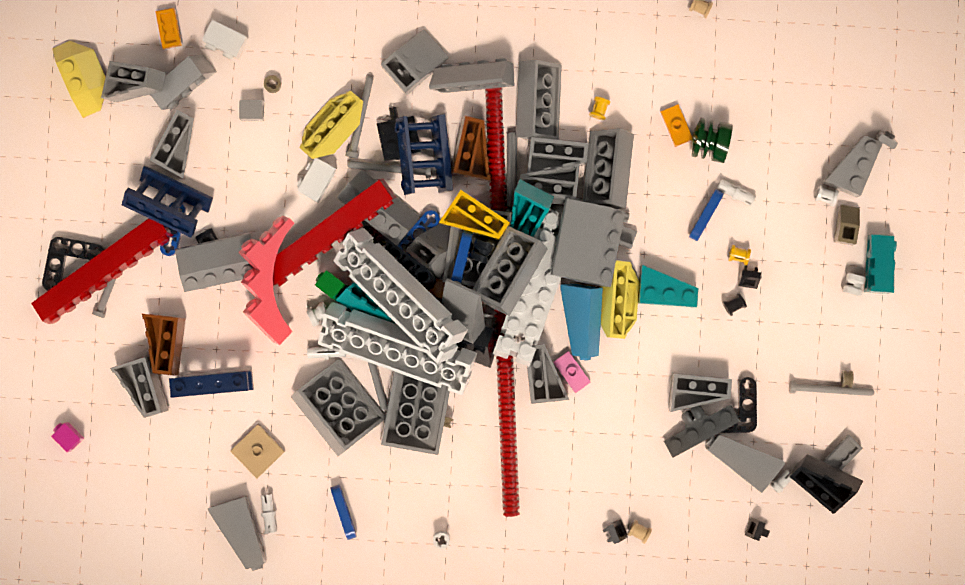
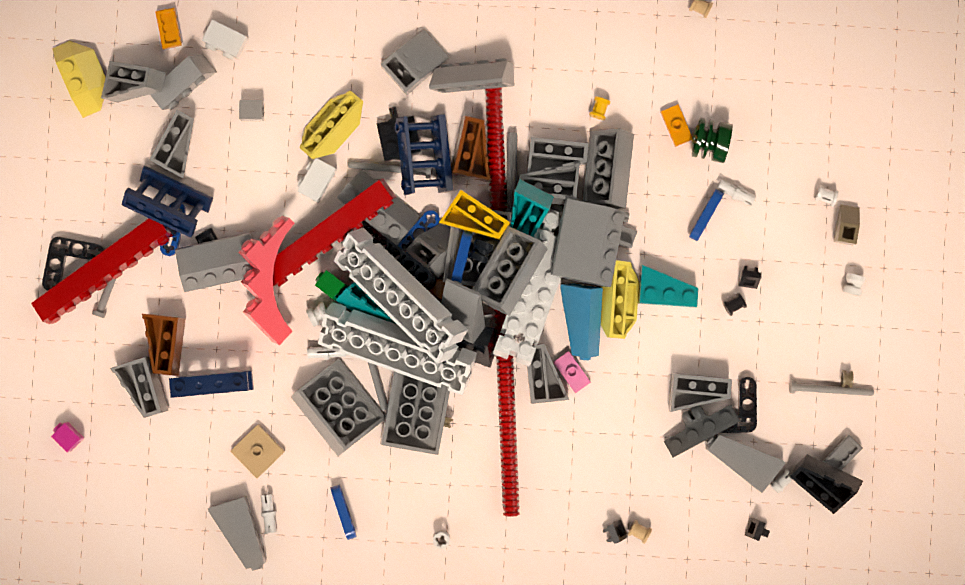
(275, 79): dark tan bush -> none
(352, 153): light grey bar -> none
(538, 99): light grey slope -> none
(739, 254): yellow bush -> none
(855, 168): light grey wedge -> none
(880, 264): teal wedge -> none
(887, 138): light grey plate -> none

